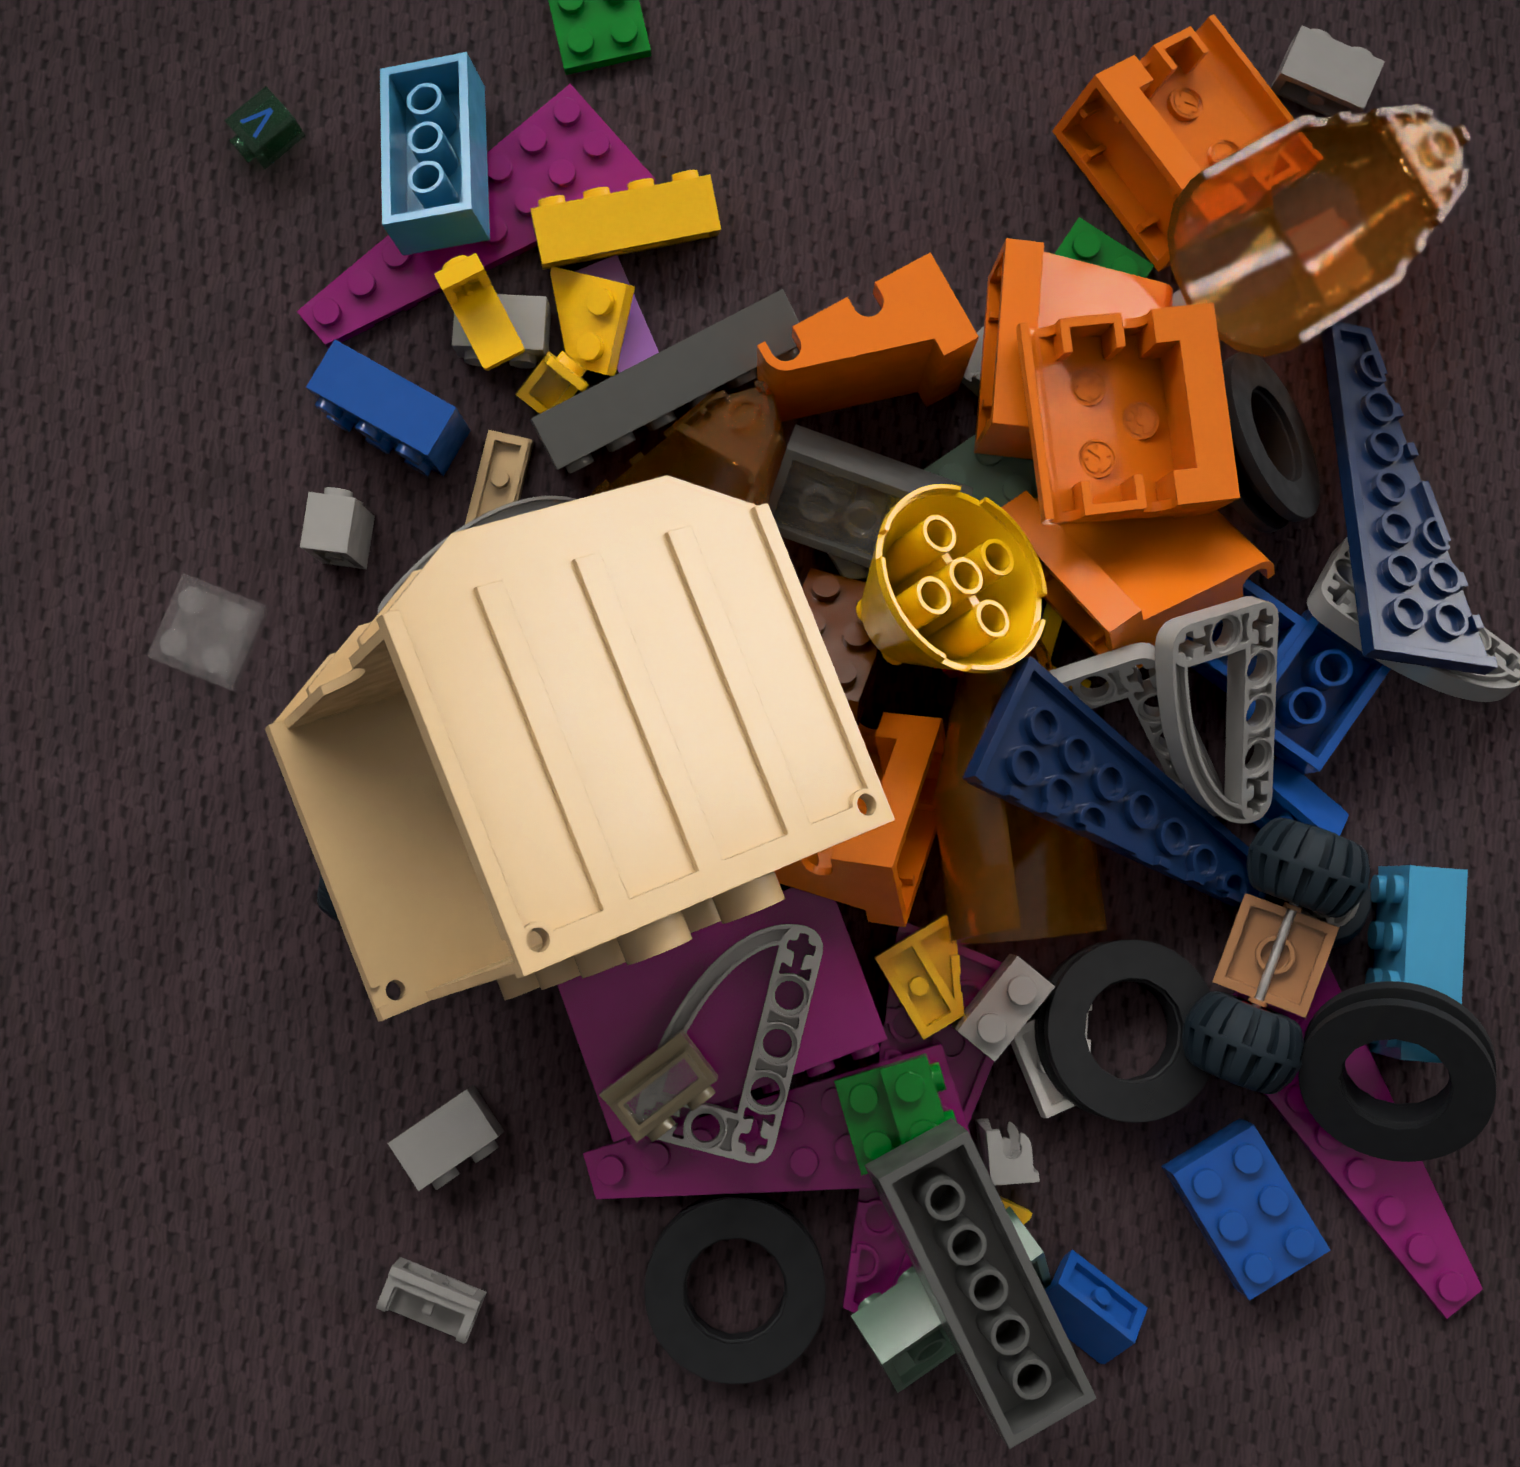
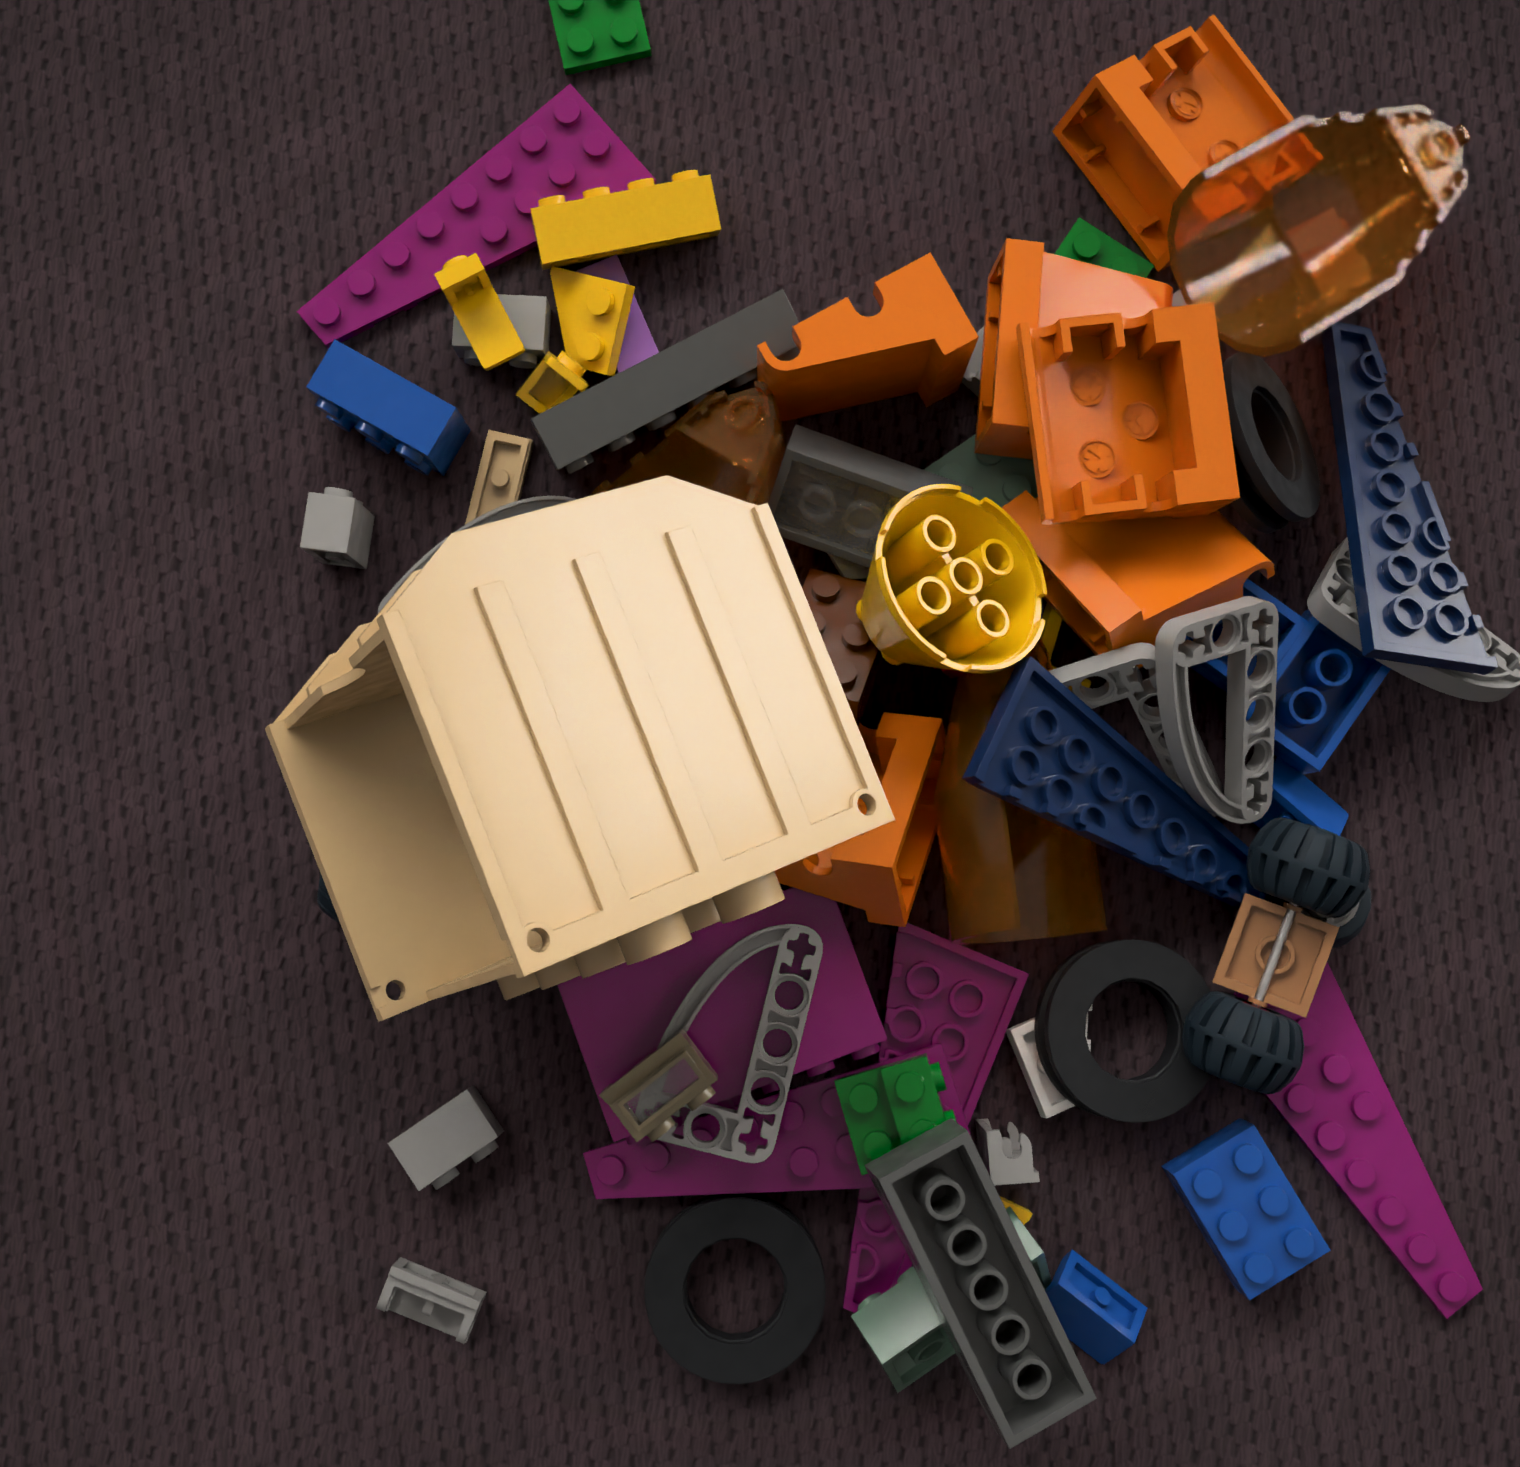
(208, 632): clear plate -> none
(263, 129): clear green brick -> none
(434, 154): dark azure brick -> none
(926, 977): yellow wing -> none
(1003, 1006): light grey brick -> none
(1326, 73): light grey brick -> none
(1411, 1015): black tyre -> none
(1418, 937): dark azure brick -> none

